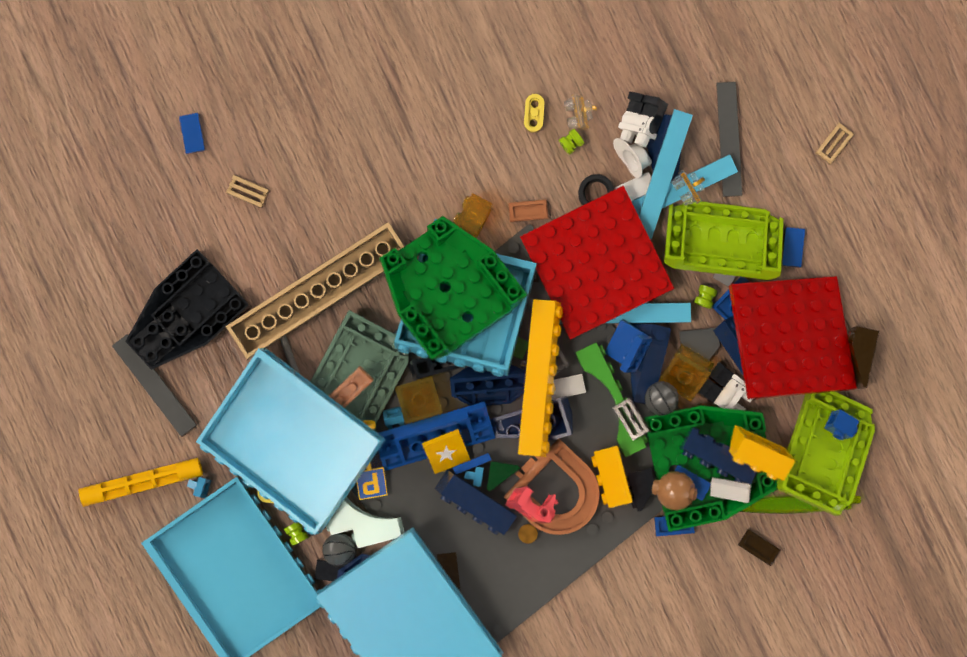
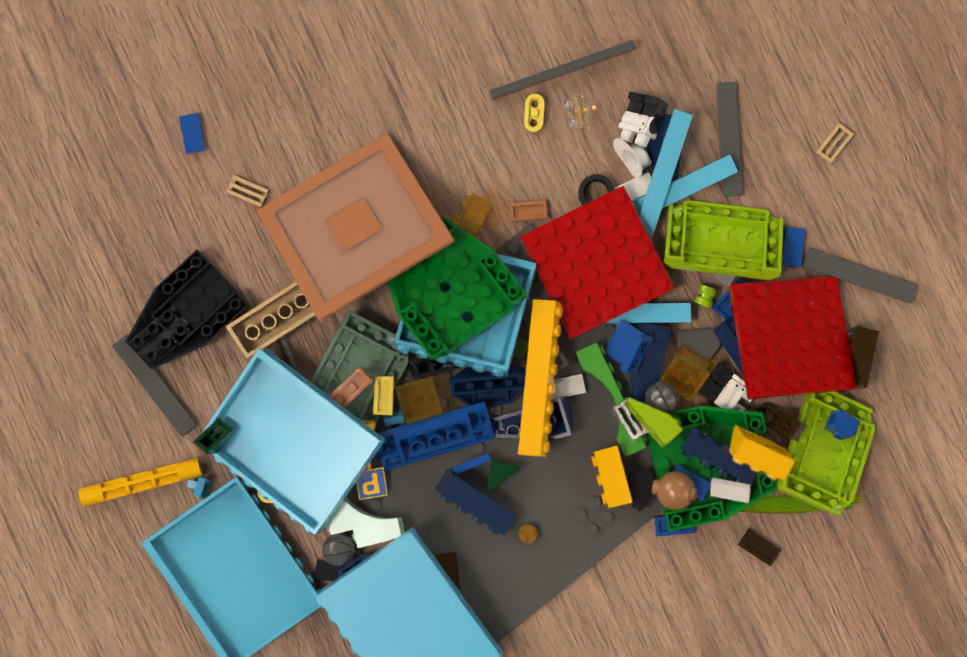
(213, 437): none -> dark green slope
(296, 533): lime wheel -> none
(354, 226): none -> baseplate
(383, 395): none -> light yellow plate
(446, 451): yellow tile -> none
(477, 476): dark azure tile -> none
(521, 501): coral tile -> none
(562, 70): none -> dark grey tile
(568, 145): lime wheel -> none
(579, 472): nougat piece -> none
(657, 423): none -> lime slope
(683, 180): clear hips -> none
(782, 422): none -> dark brown plate
(859, 276): none -> dark grey tile

